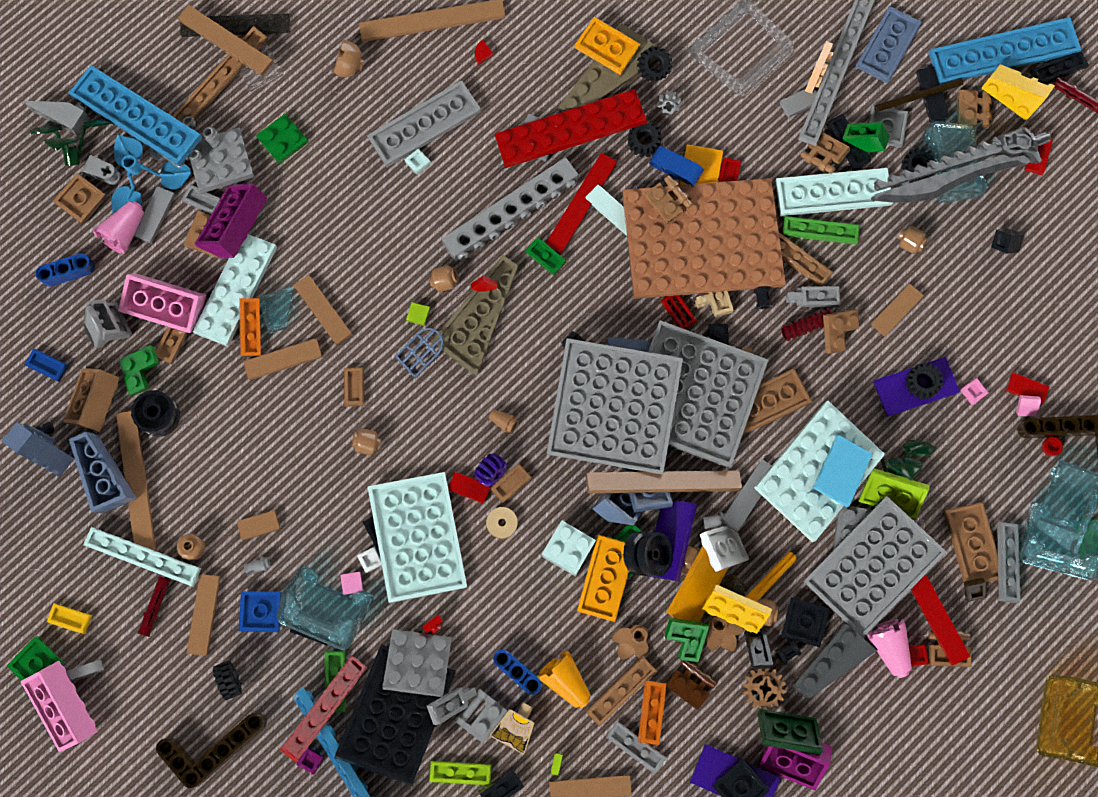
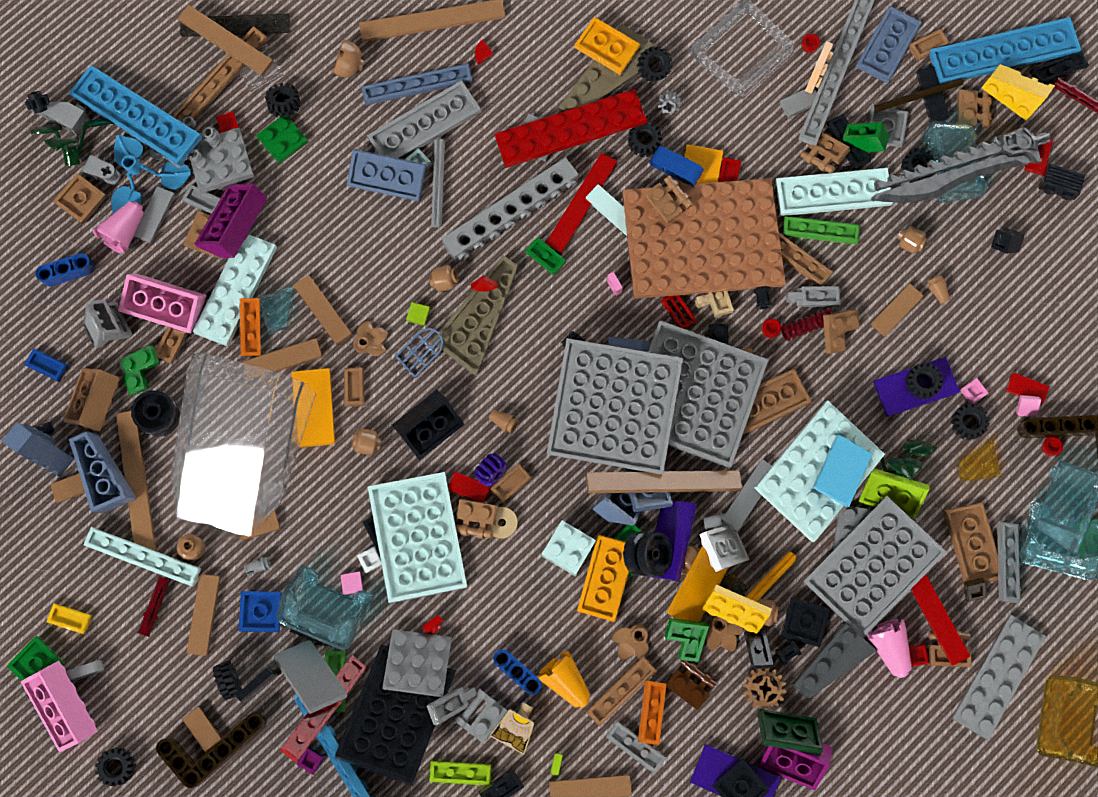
(37, 101): none -> black gear
(67, 488): none -> medium nougat tile
(106, 758): none -> black tyre
(202, 729): none -> medium nougat tile
(227, 122): none -> red tile
(236, 442): none -> clear windscreen
(257, 685): none -> black tile
(282, 92): none -> black tyre
(310, 676): none -> light grey tile
(320, 424): none -> light orange tile
(372, 338): none -> medium nougat plate
(386, 174): none -> sand blue tile
(416, 84): none -> sand blue tile
(428, 424): none -> black slope
(438, 177): none -> light grey axle
(476, 512): none -> medium nougat plate
(614, 284): none -> bright pink tile
(771, 328): none -> red tile
(810, 43): none -> red tile
(921, 47): none -> medium nougat tile
(939, 289): none -> medium nougat cone
(977, 412): none -> black tyre
(979, 464): none -> clear yellow wing
(998, 677): none -> light grey plate
(1062, 182): none -> black brick

